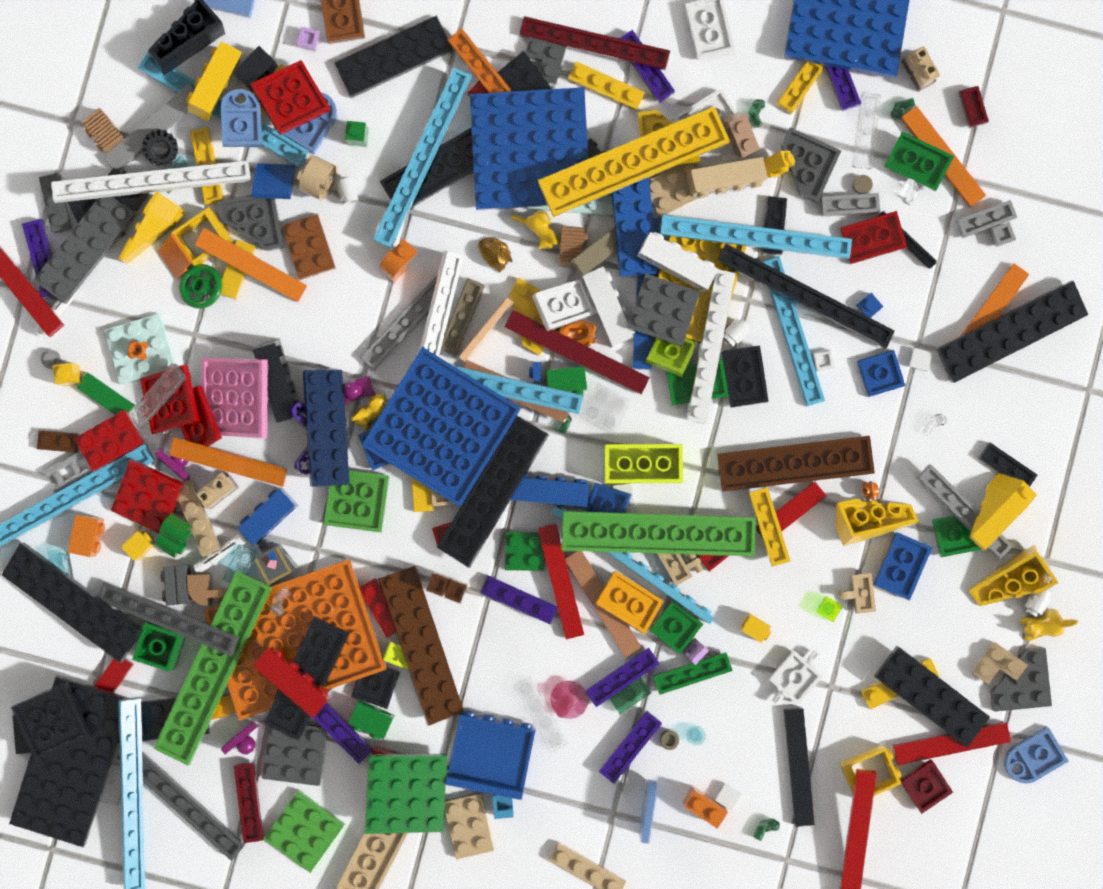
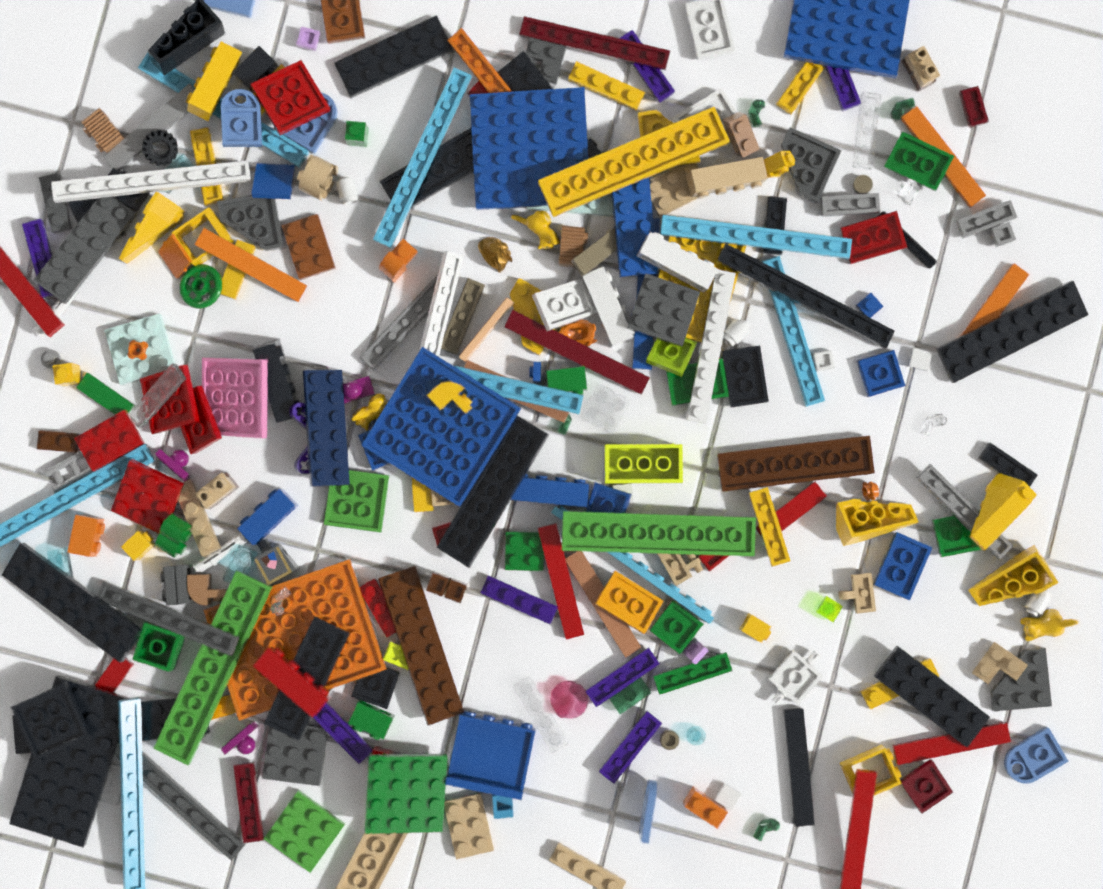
(228, 462): orange tile -> none
(449, 391): none -> yellow brick

